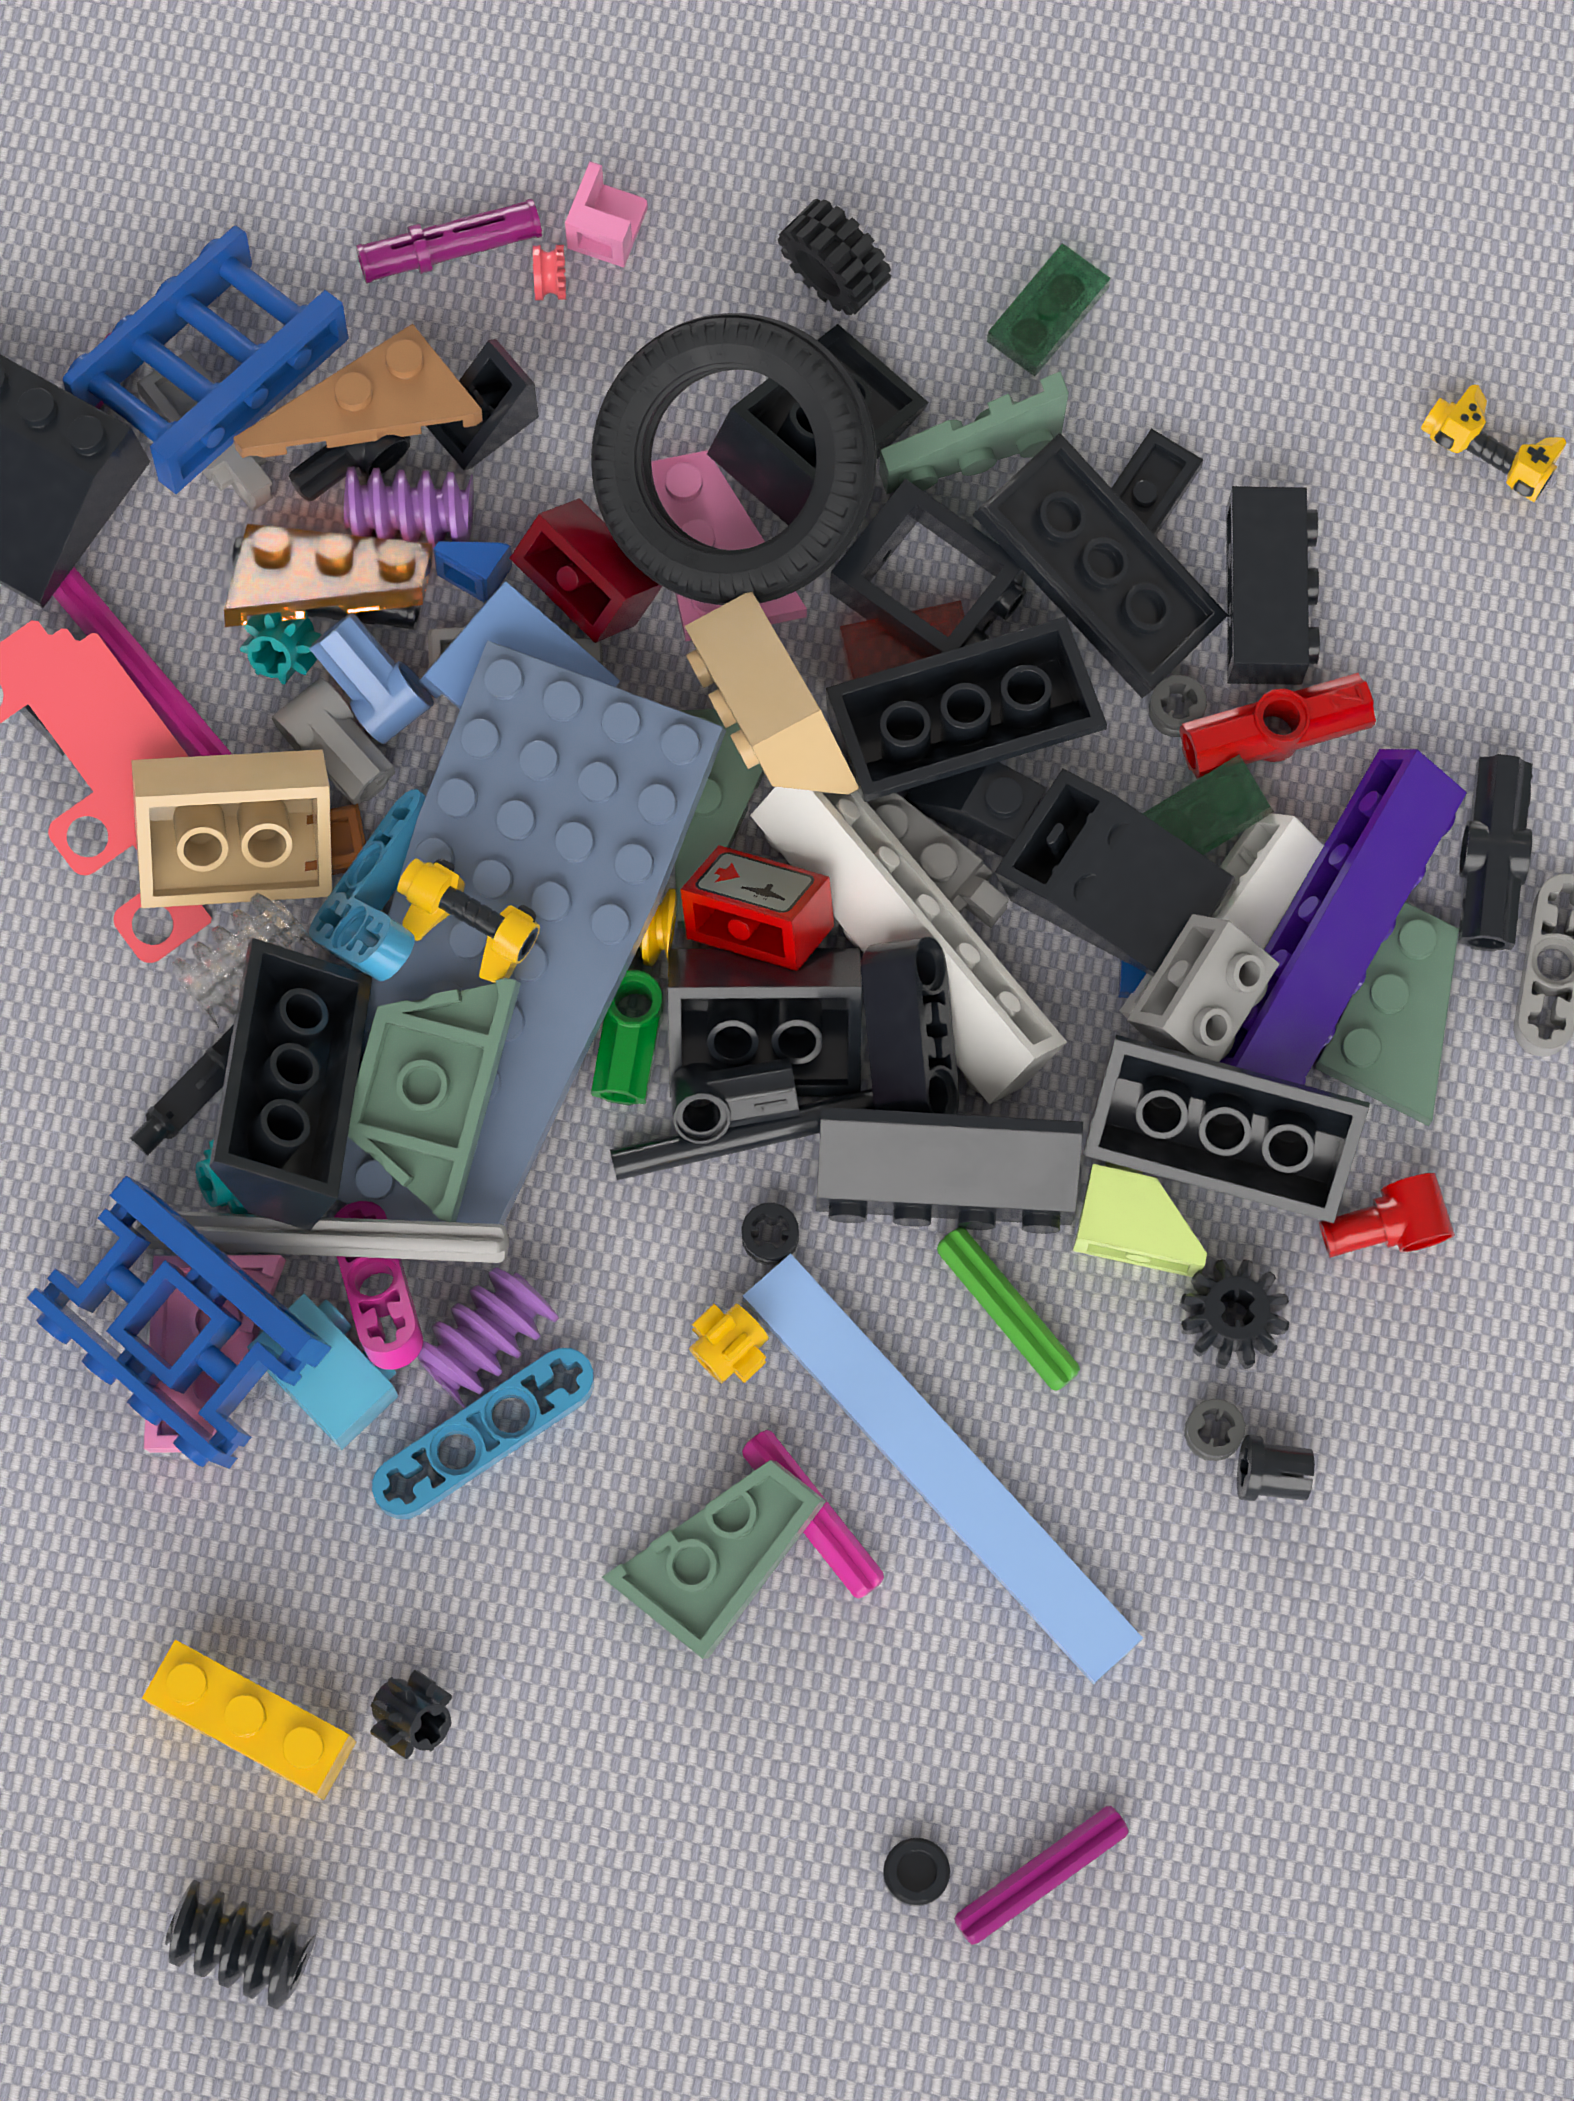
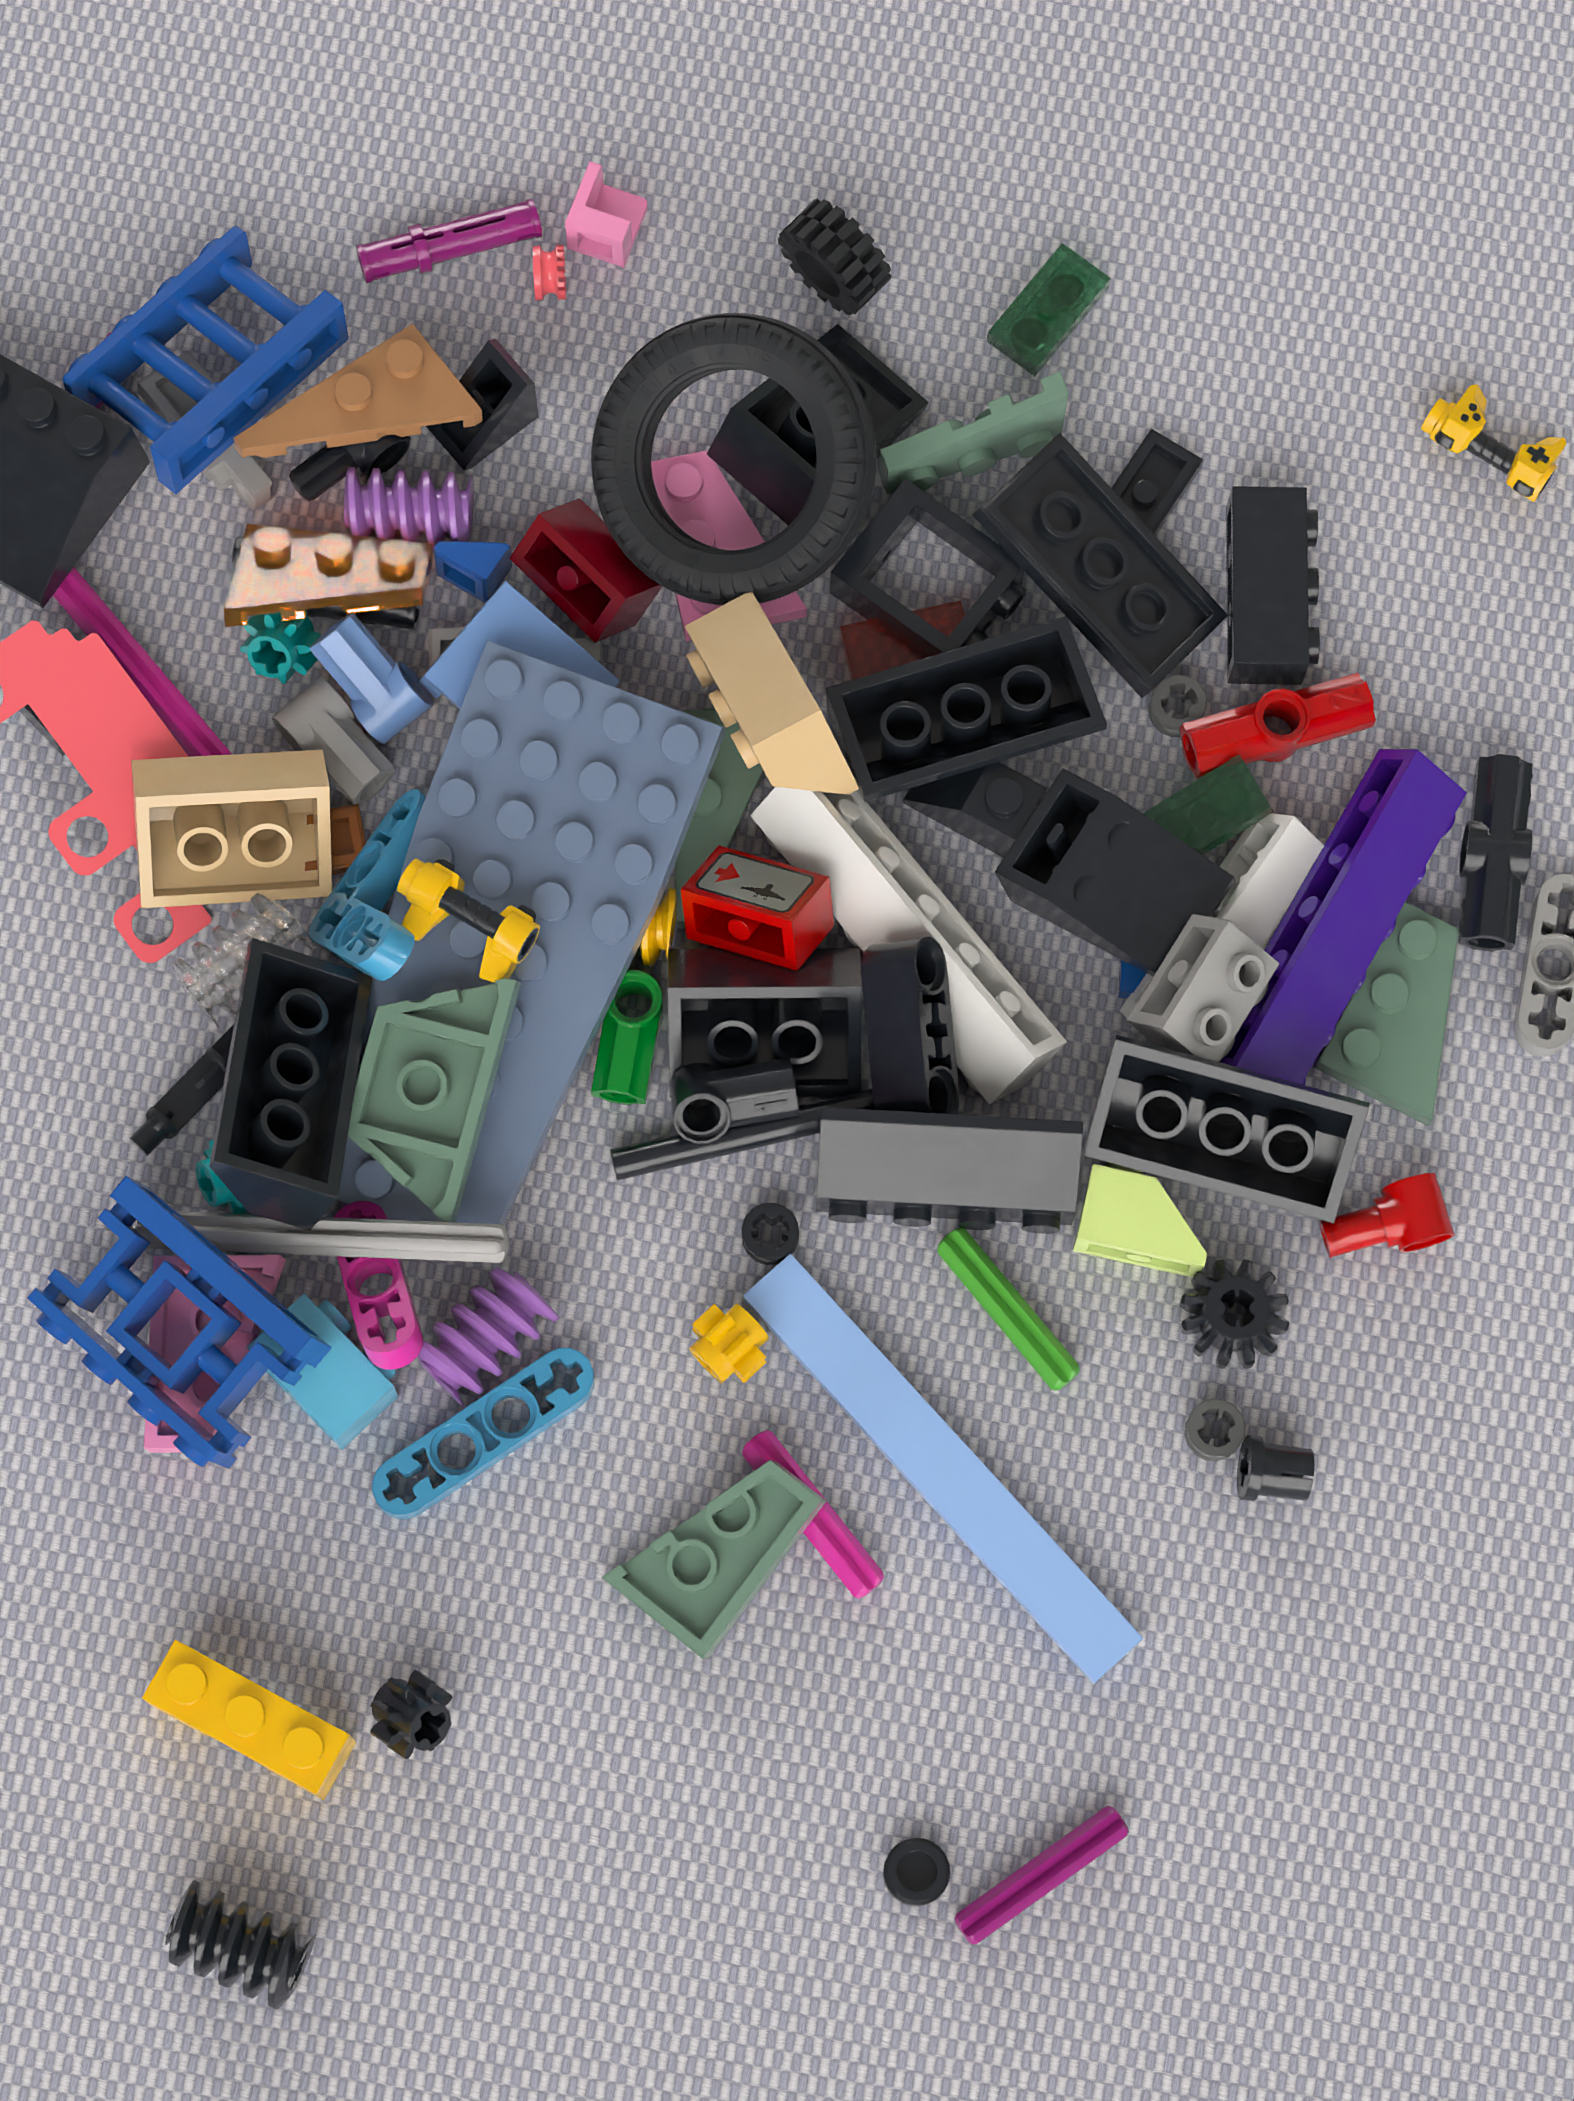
(943, 858): light grey hinge -> none

